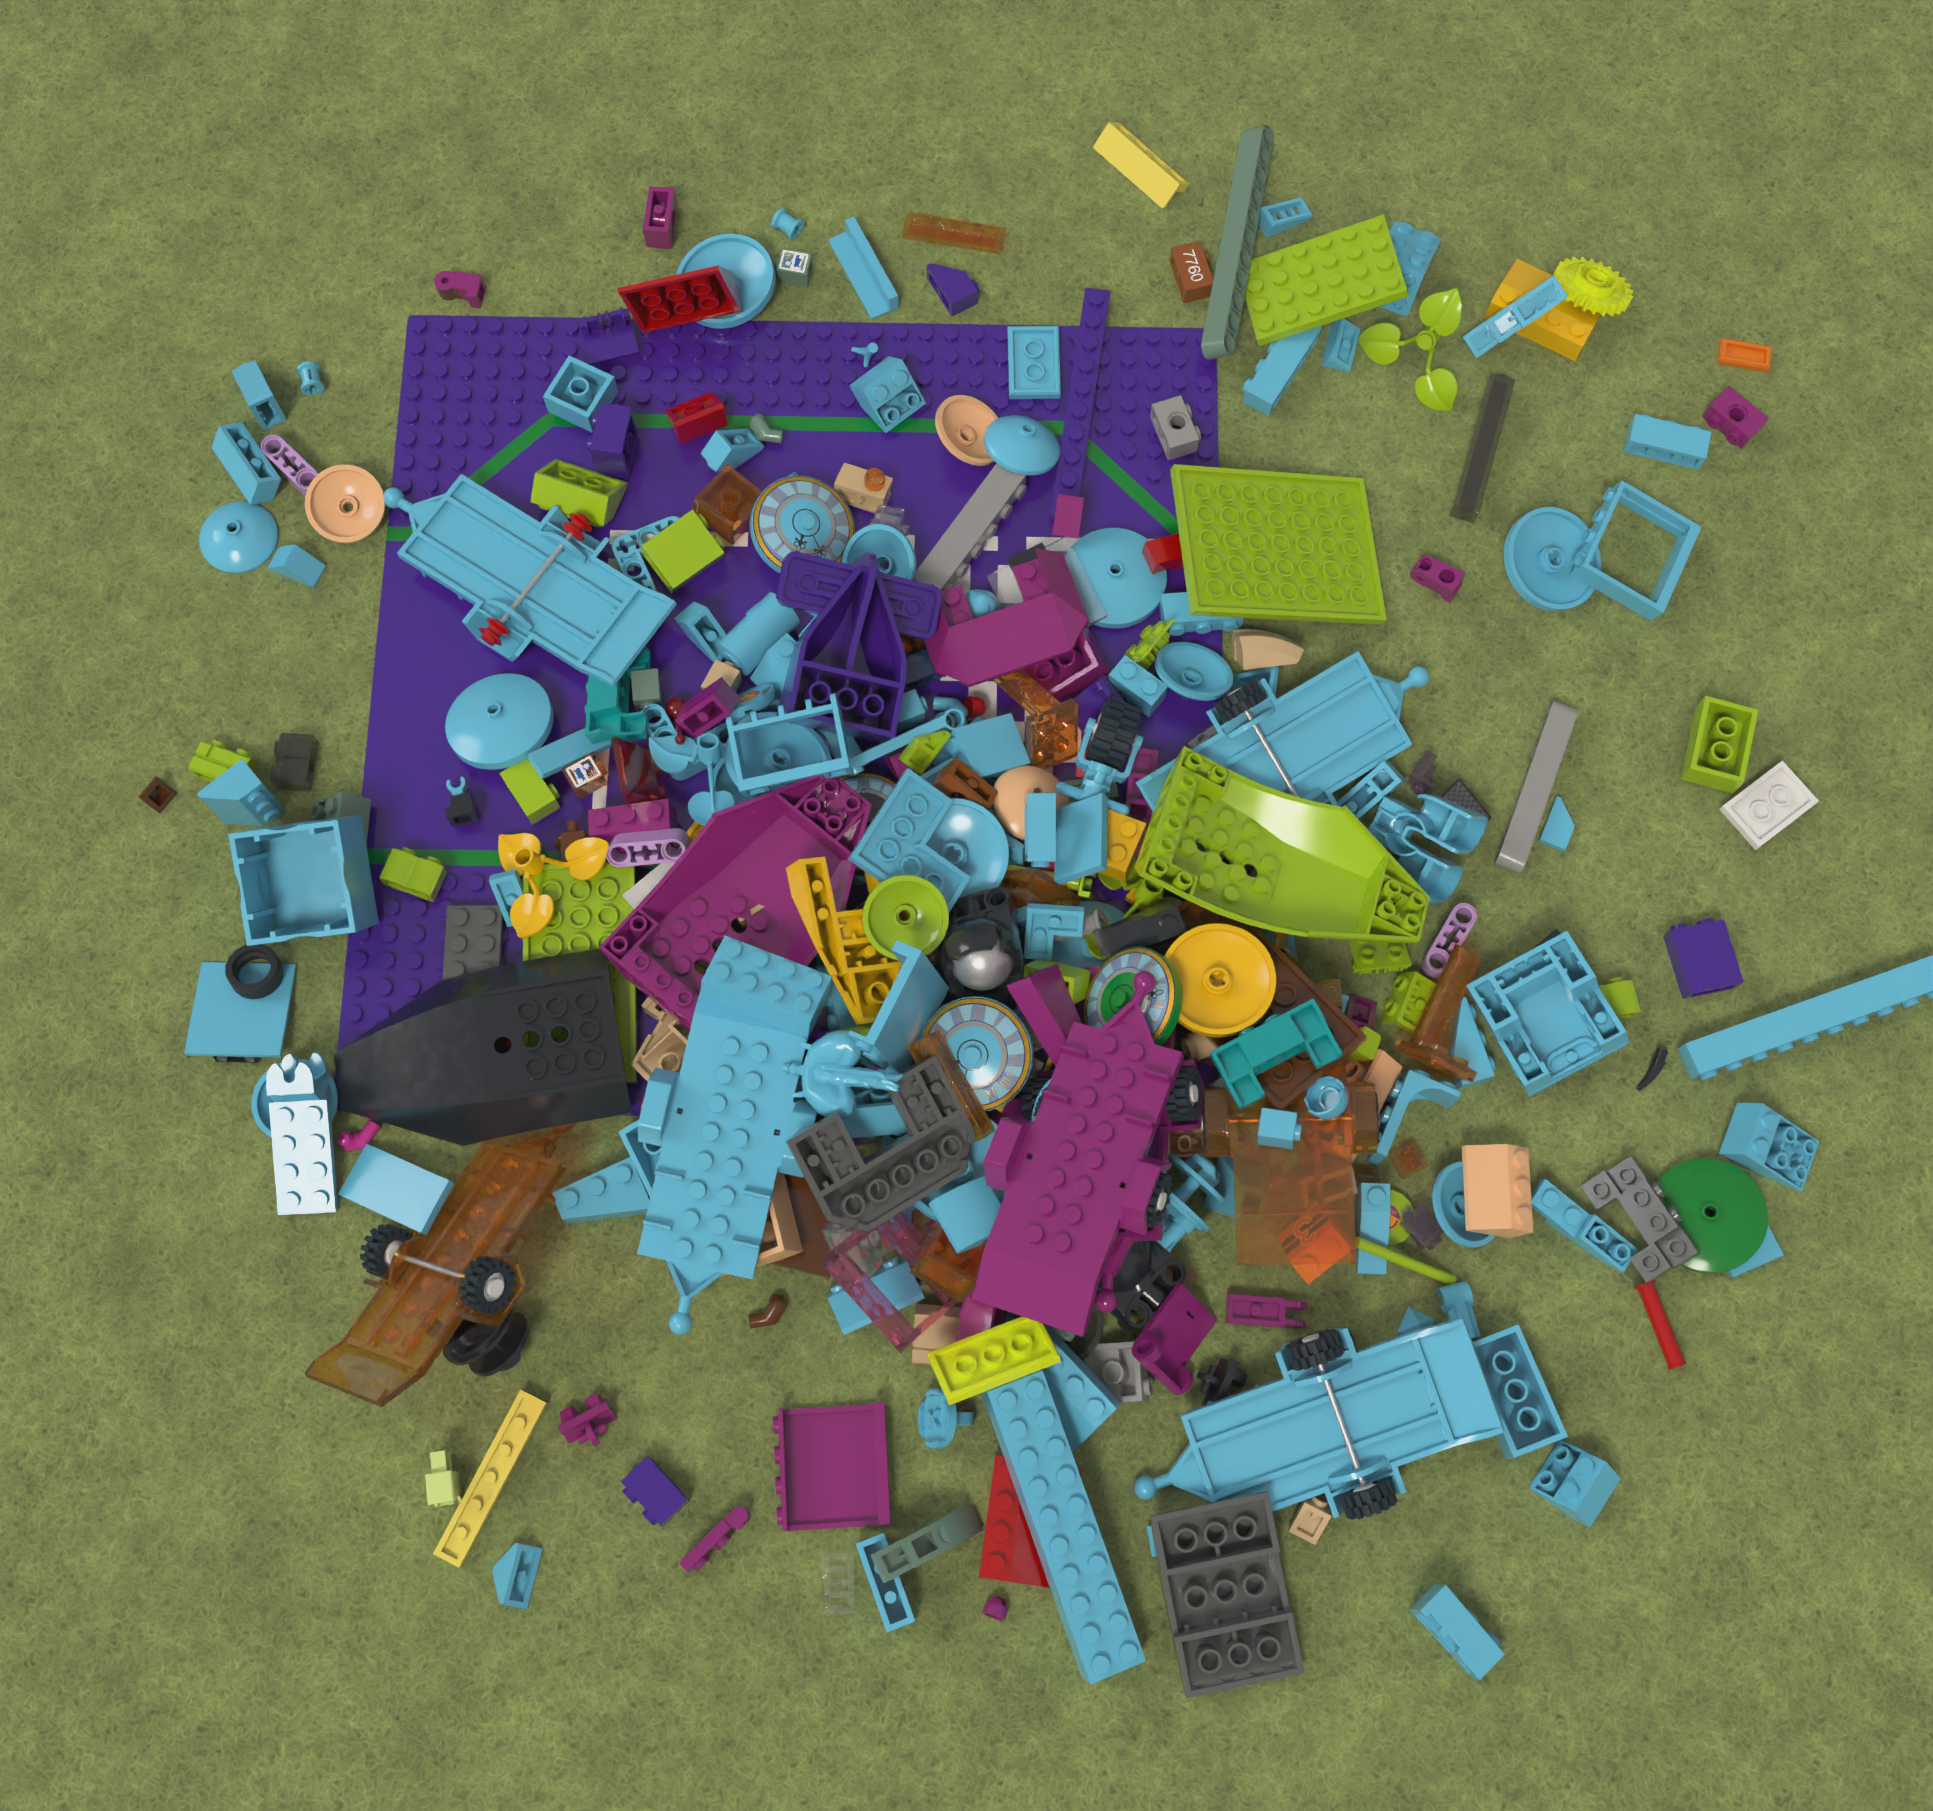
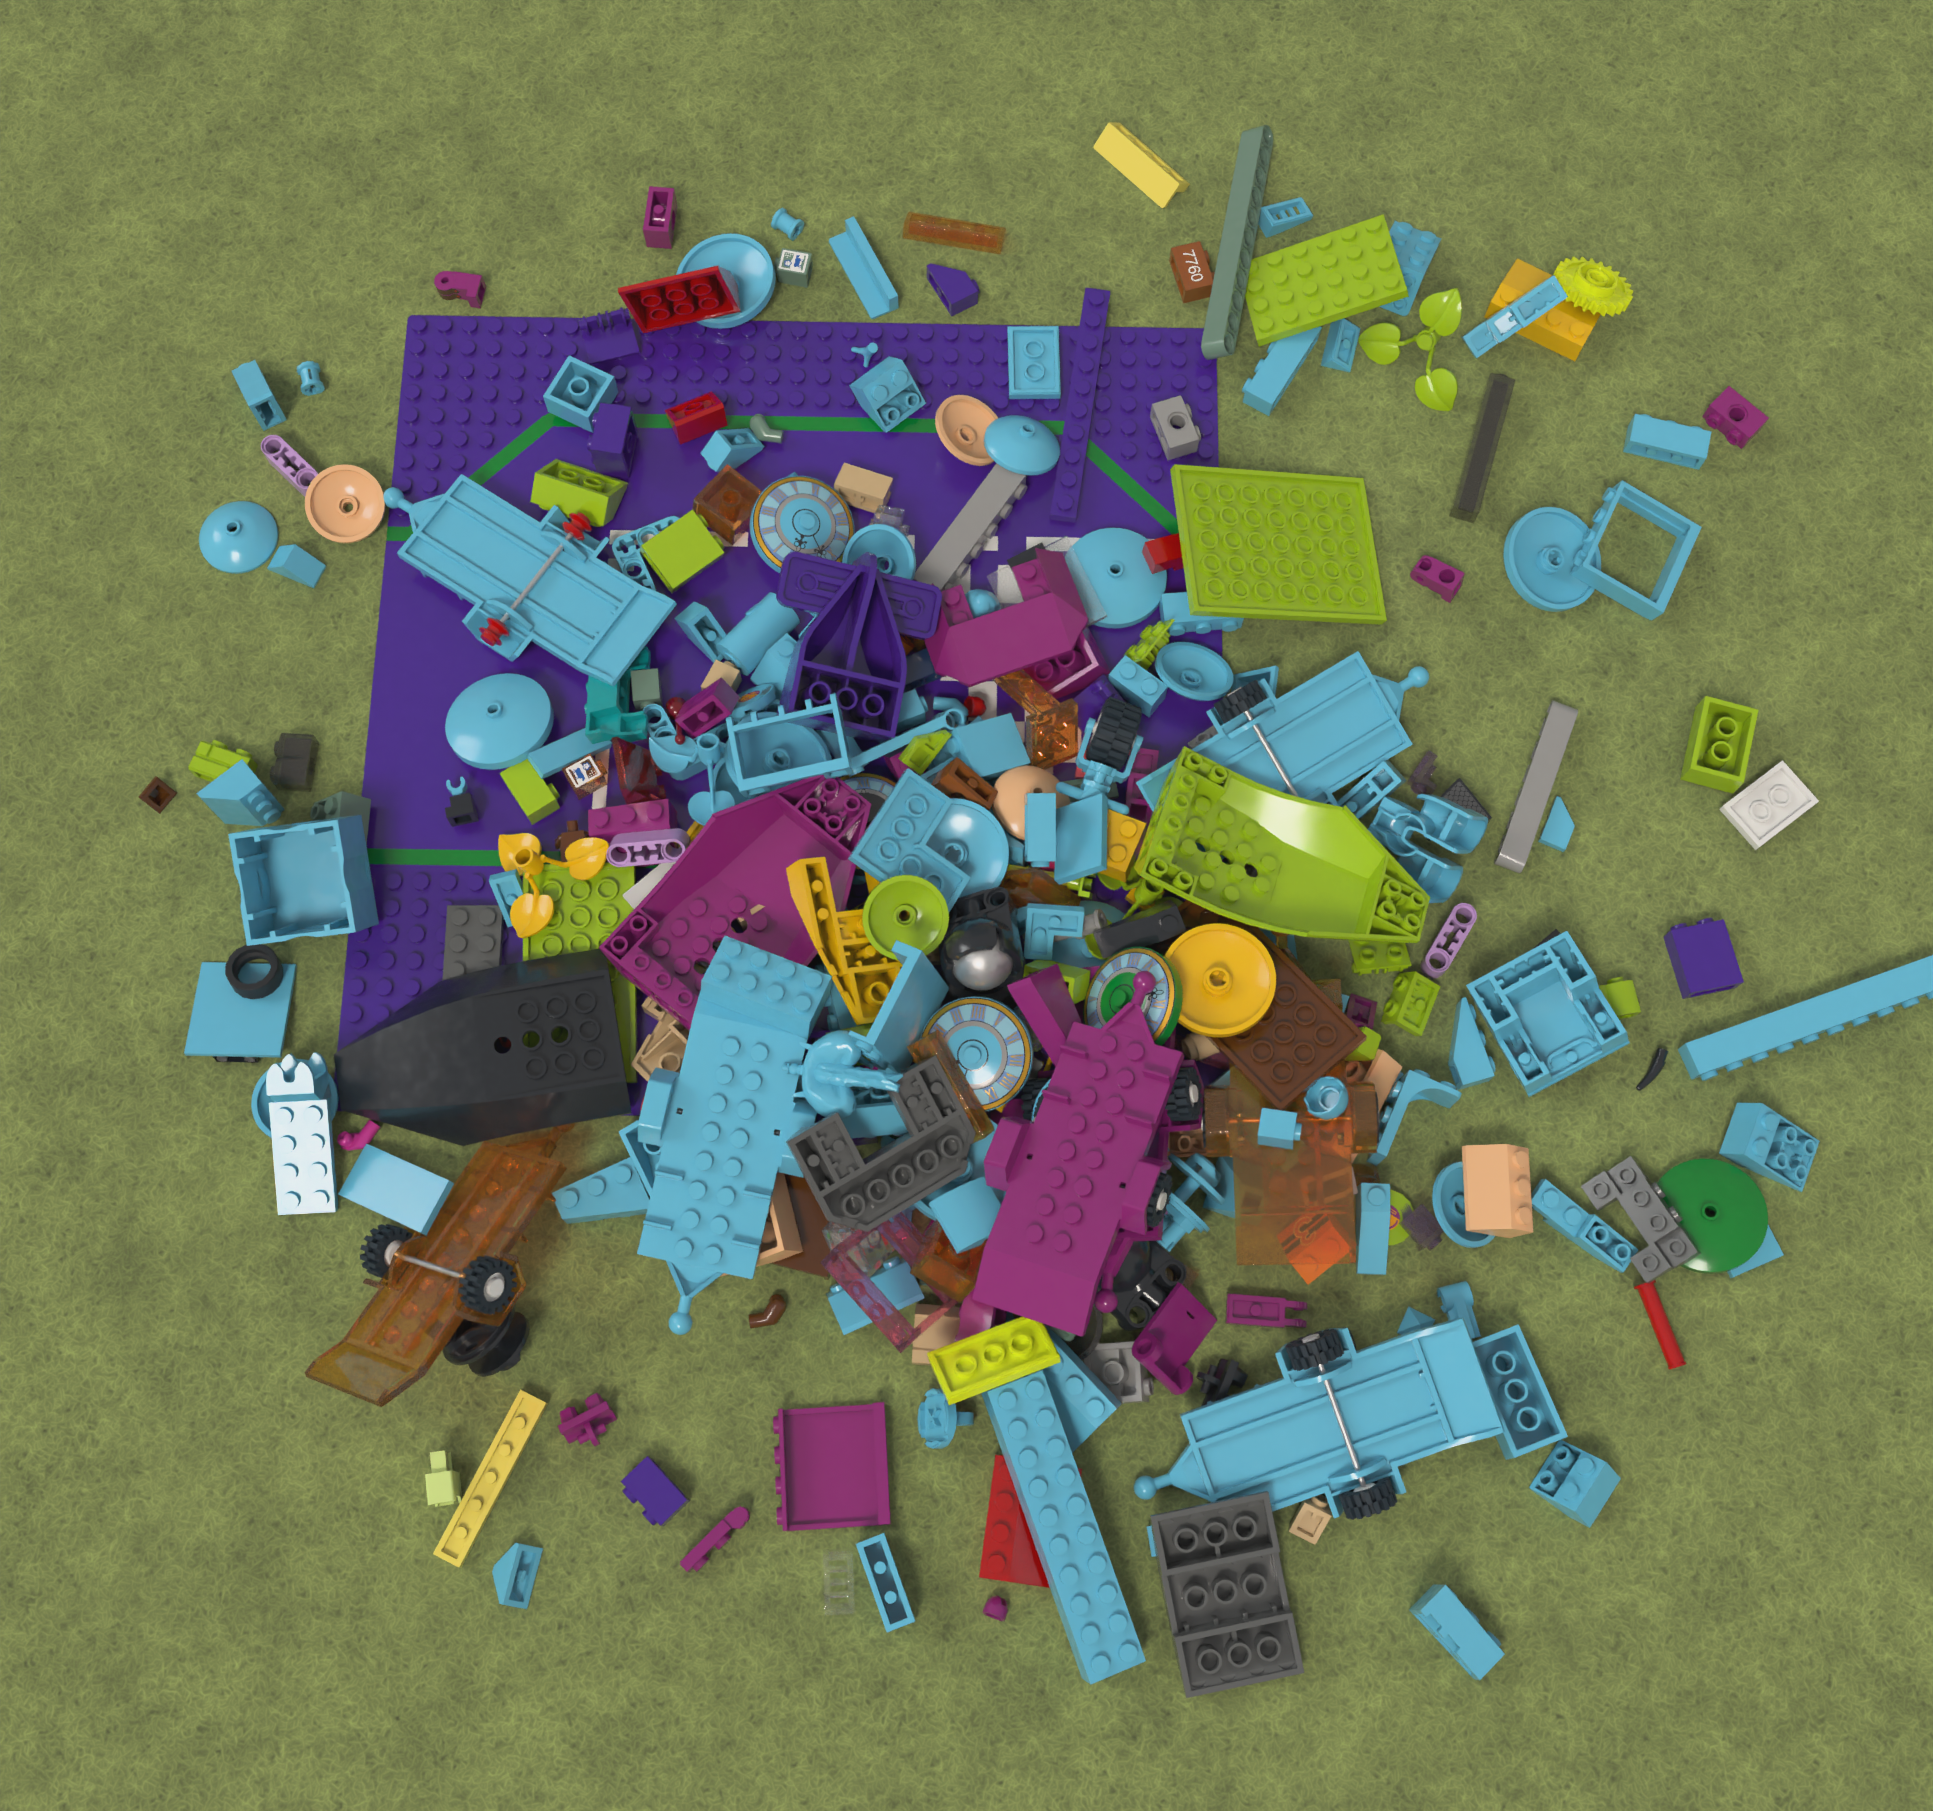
(246, 463): medium azure brick -> none
(413, 874): lime brick -> none
(877, 482): clear orange hinge -> none
(926, 1543): sand green slope -> none
(1068, 516): magenta slope -> none
(1263, 649): tan slope -> none
(1270, 1045): teal bracket -> none
(1404, 1261): lime bar -> none
(1408, 1161): clear orange tile -> none
(1438, 1015): clear orange bracket -> none
(1744, 355): orange tile -> none

